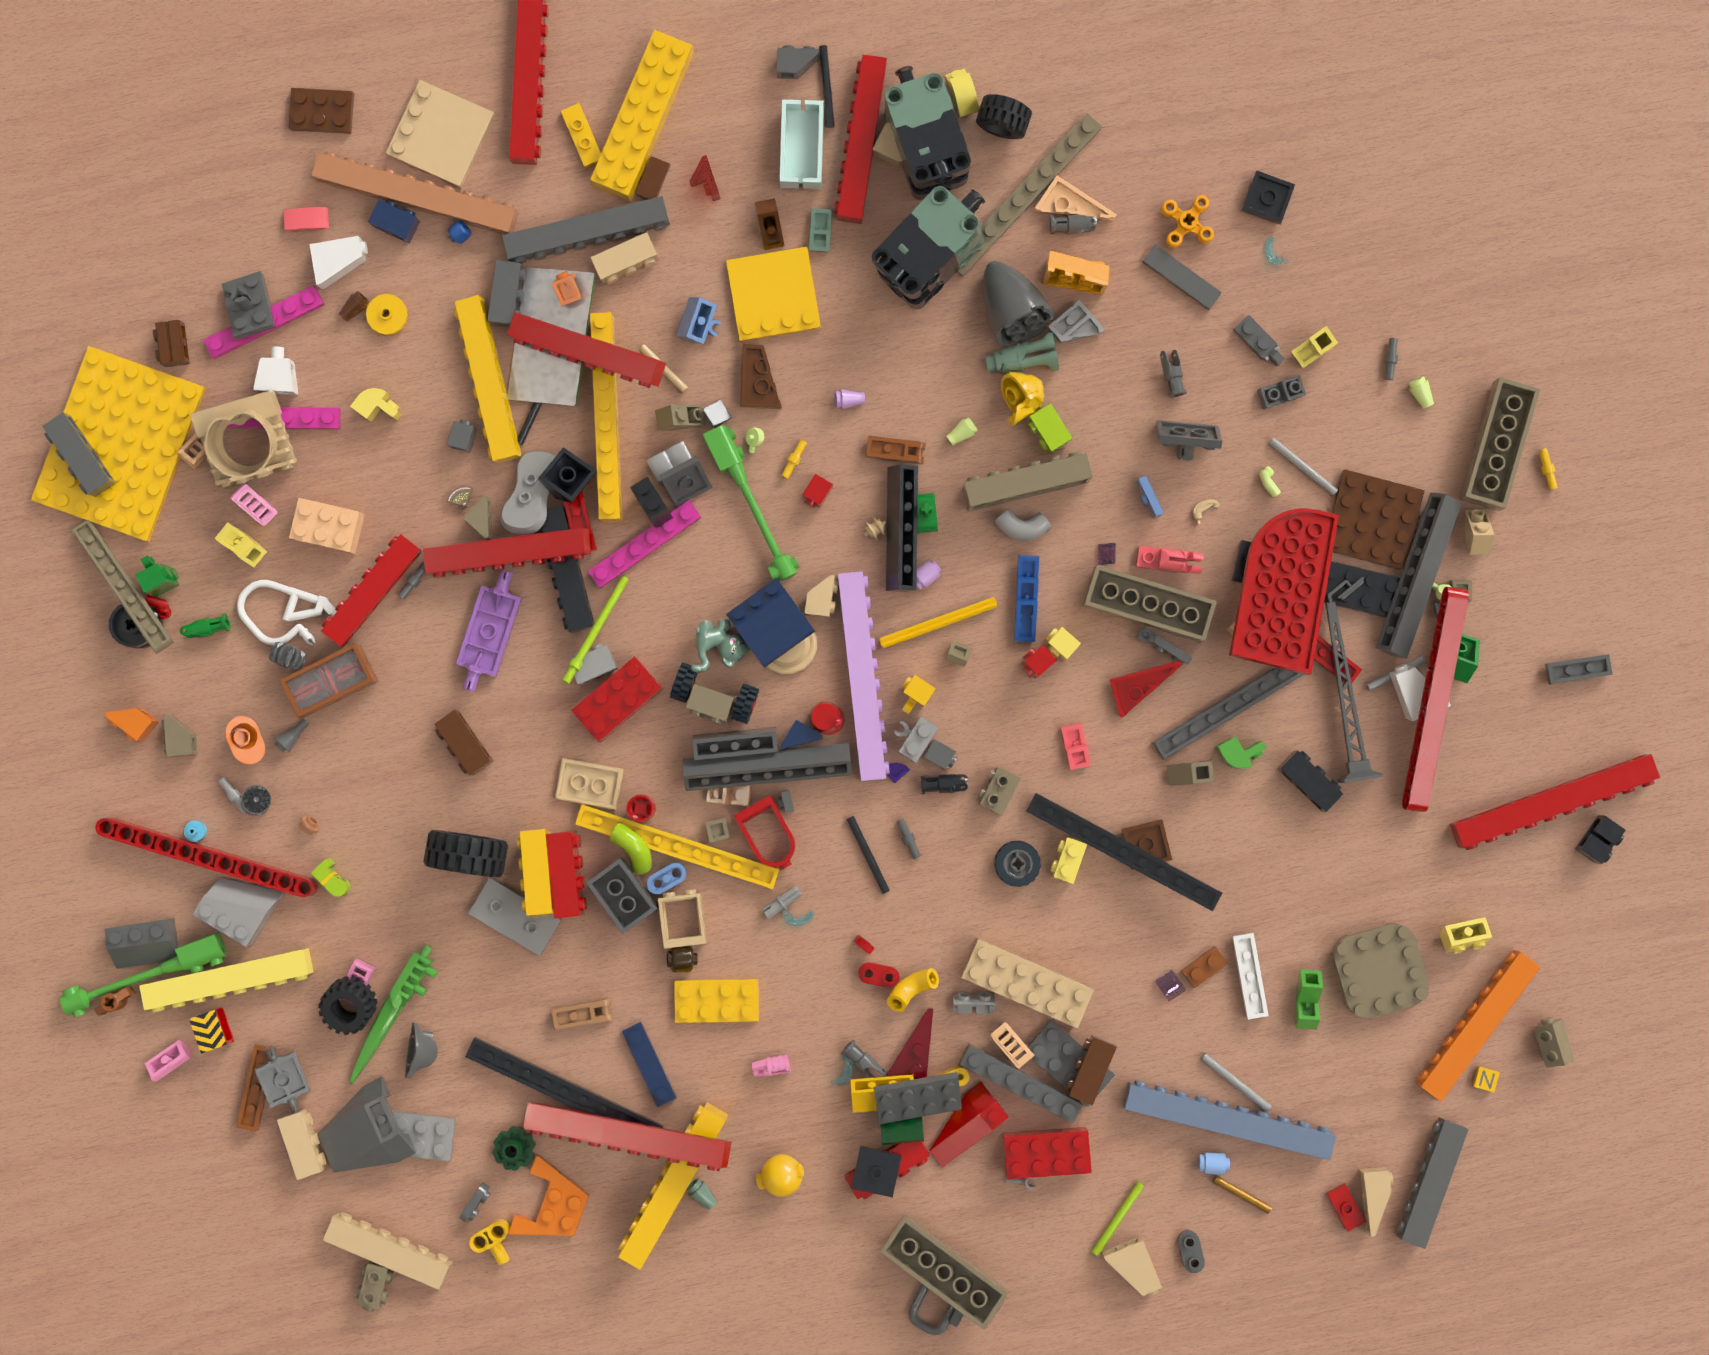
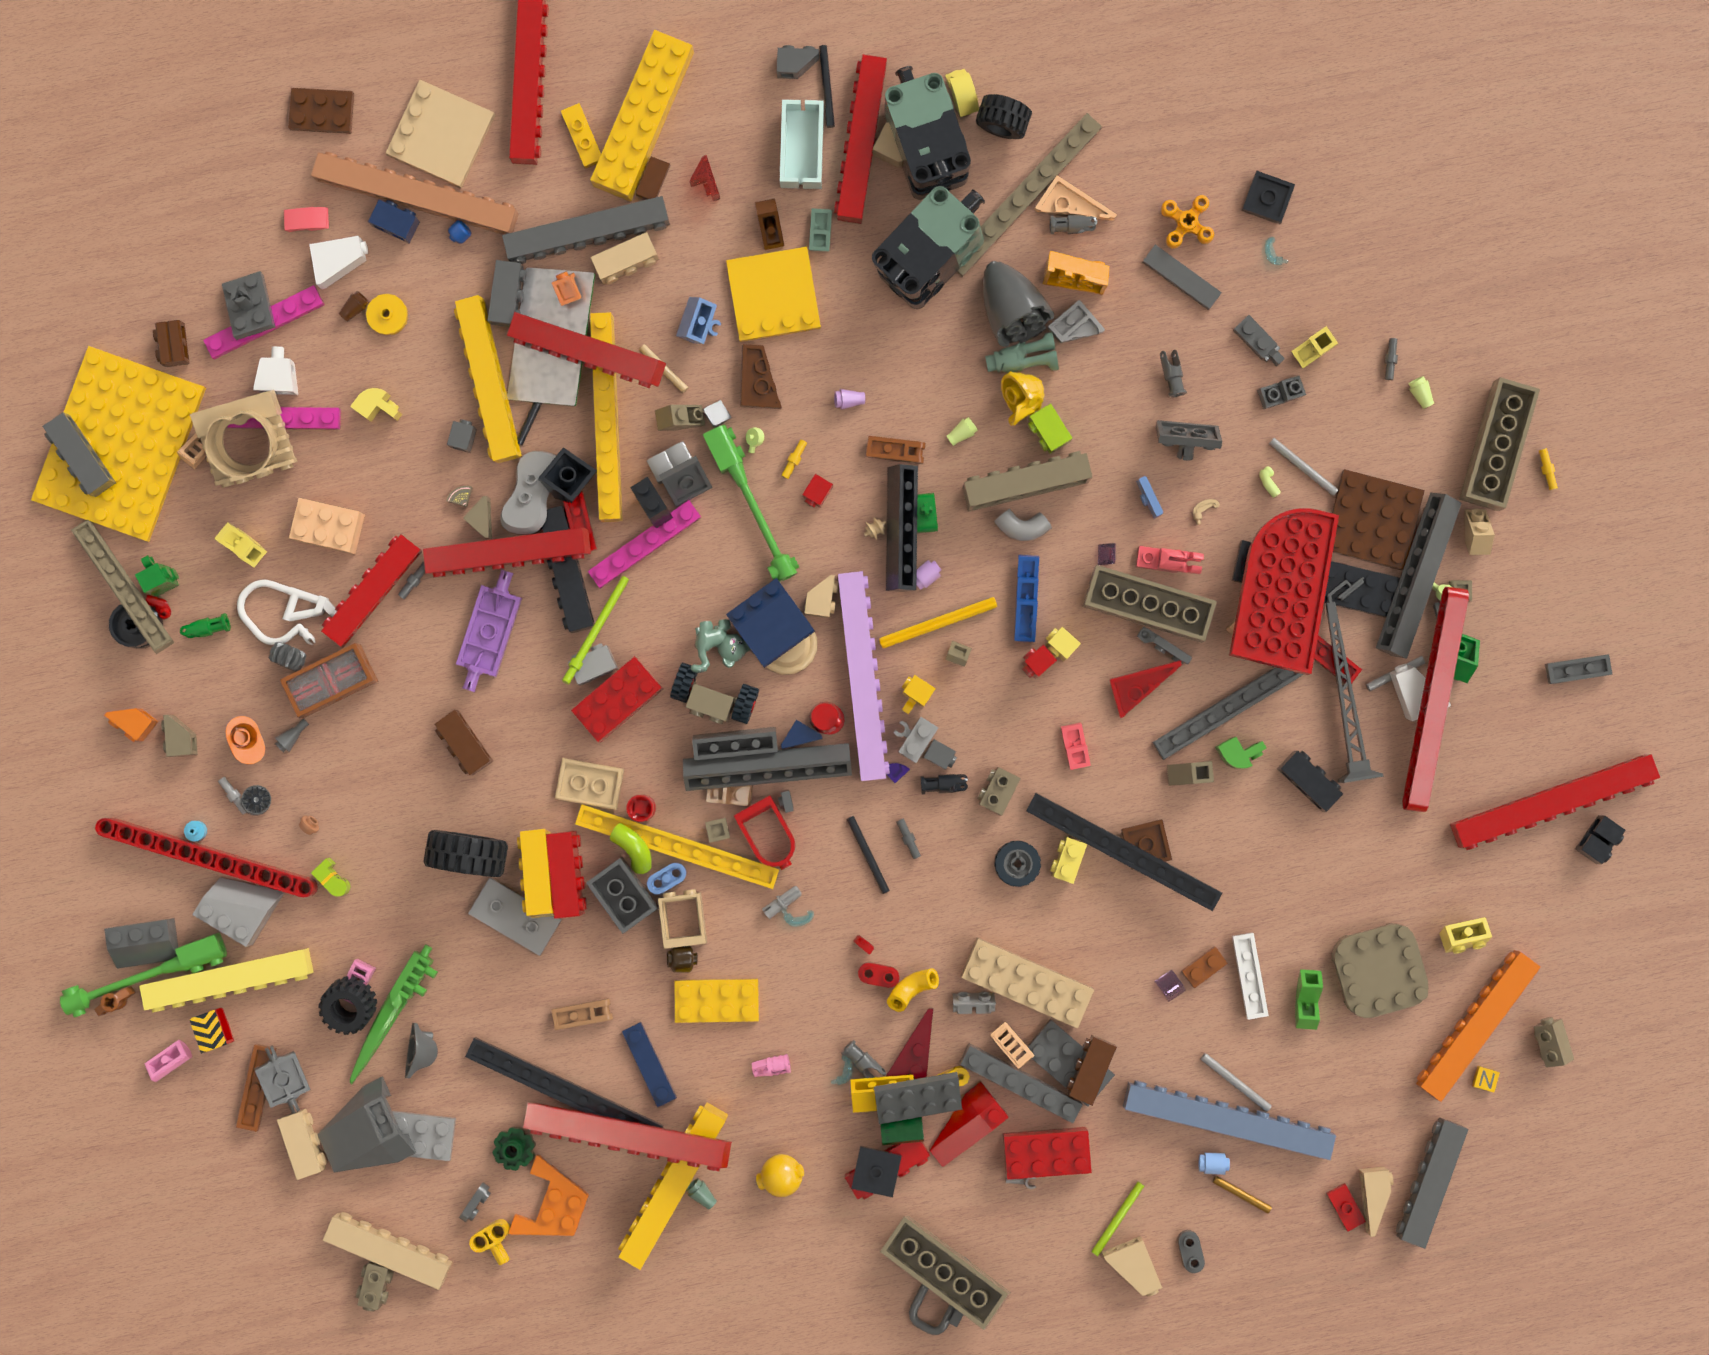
(263, 513): bright pink slope -> none

